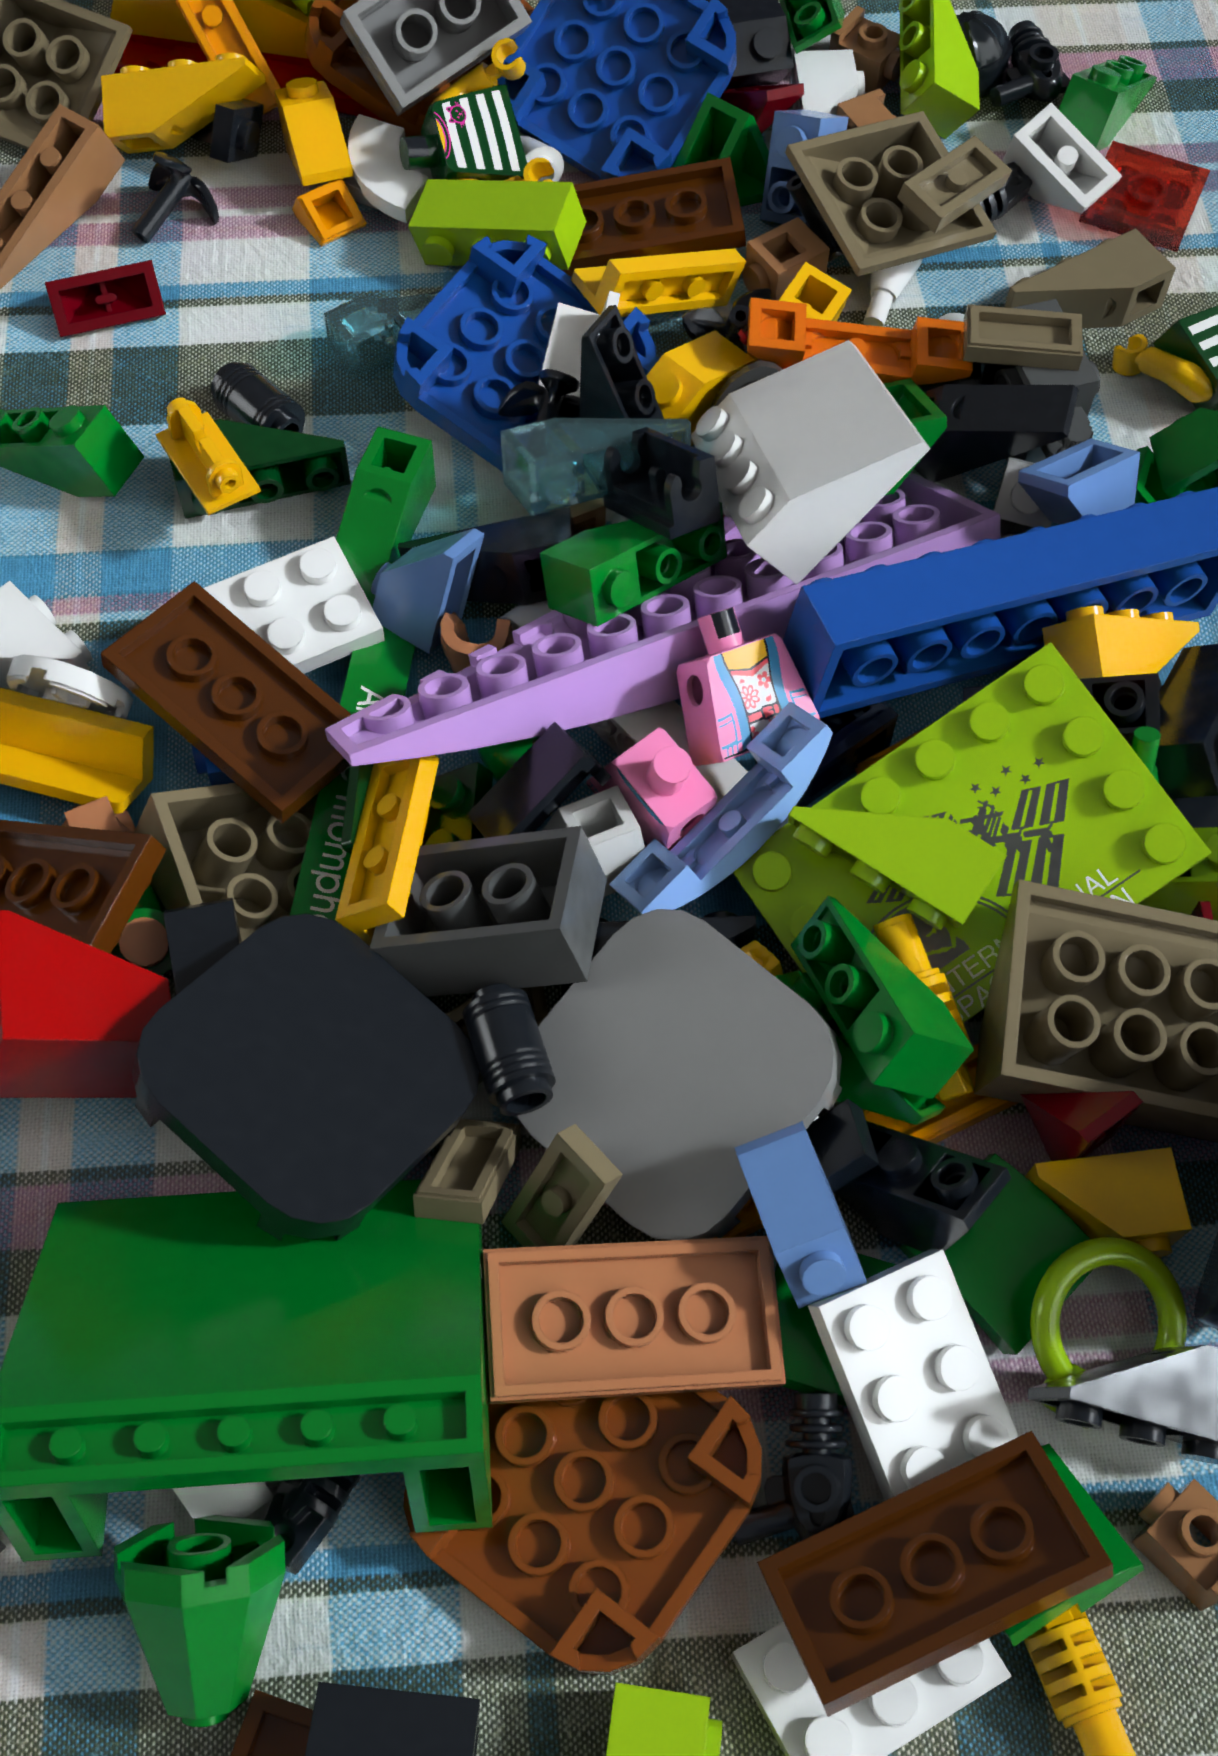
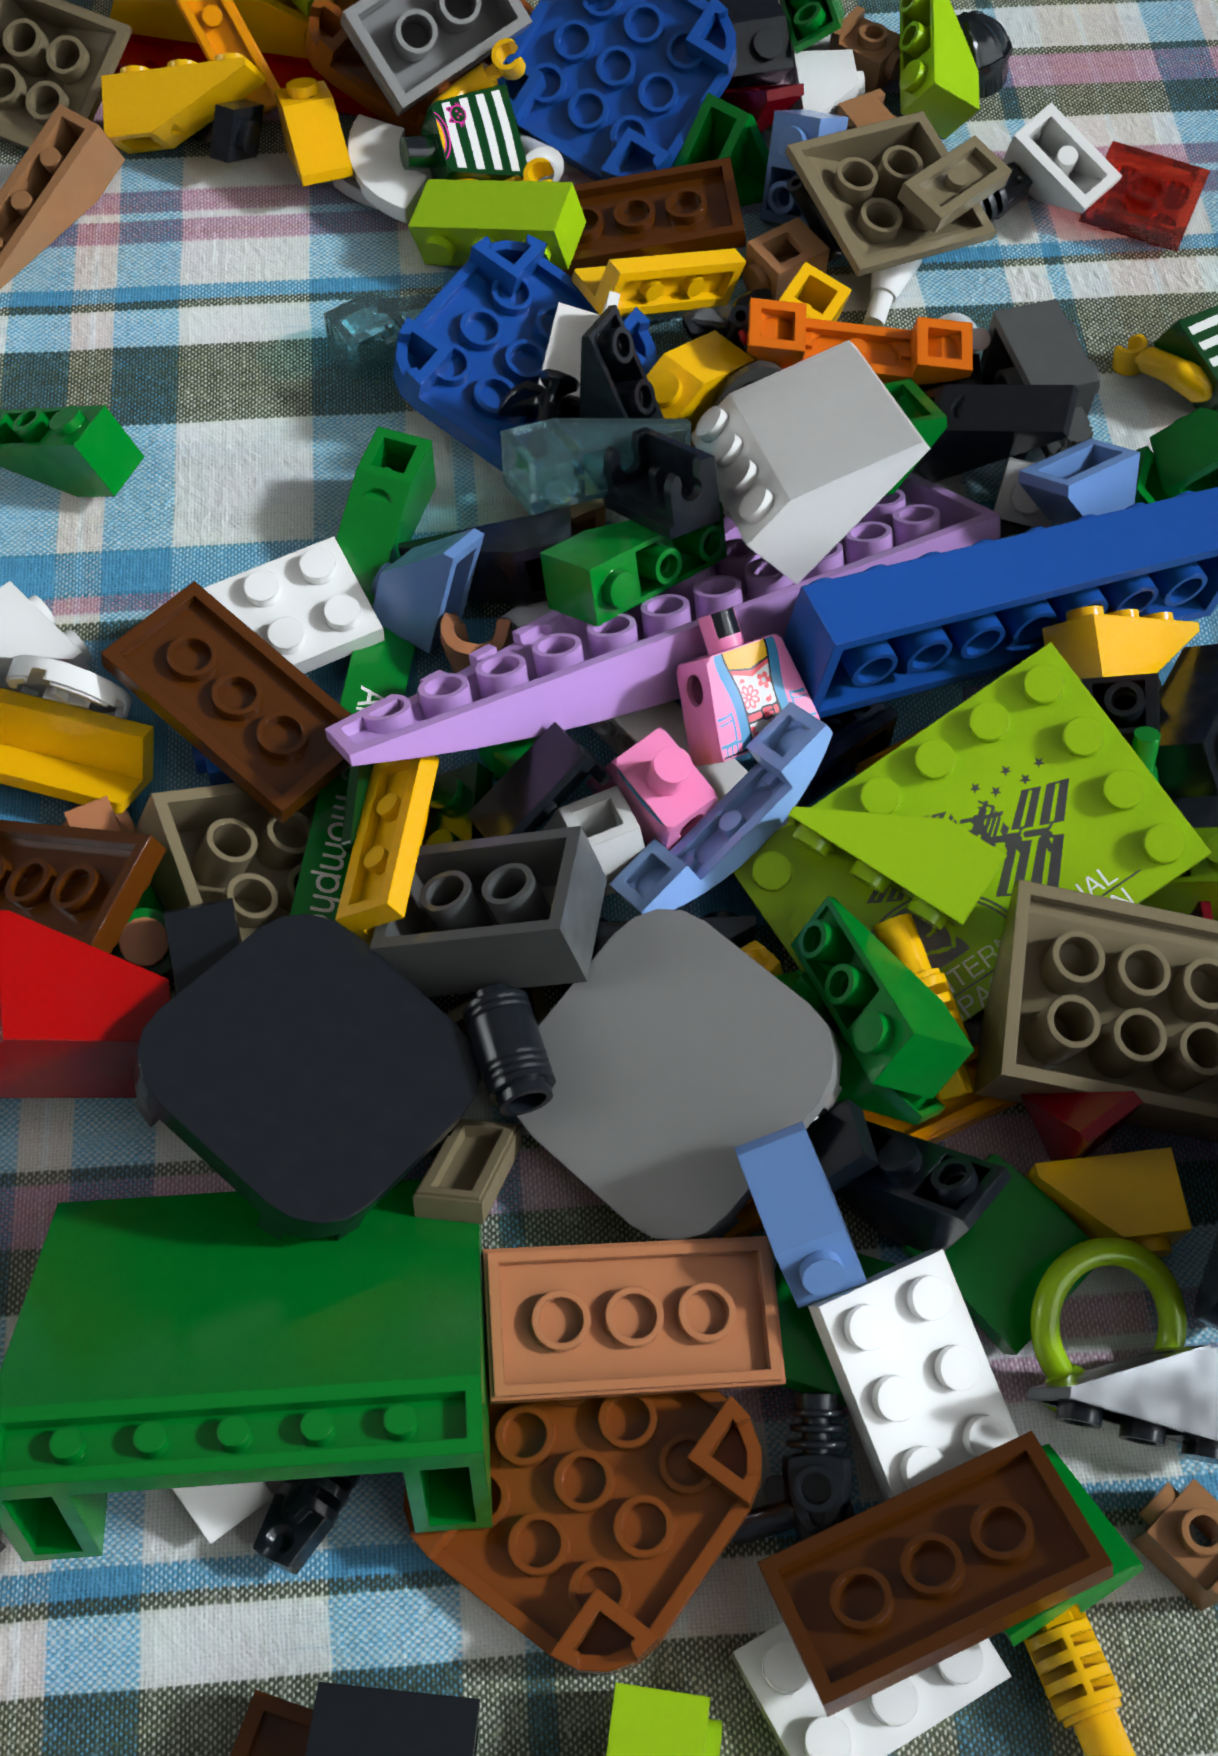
(105, 298): dark red slope -> none
(173, 182): black plant -> none
(202, 1609): green cone -> none
(205, 457): yellow hinge -> none
(254, 399): black head -> none
(280, 463): dark green slope -> none
(328, 212): light orange slope -> none
(562, 1192): dark tan plate -> none
(1023, 337): dark tan tile -> none
(1035, 68): black piece -> none
(1105, 97): green slope -> none
(1105, 284): dark tan slope -> none

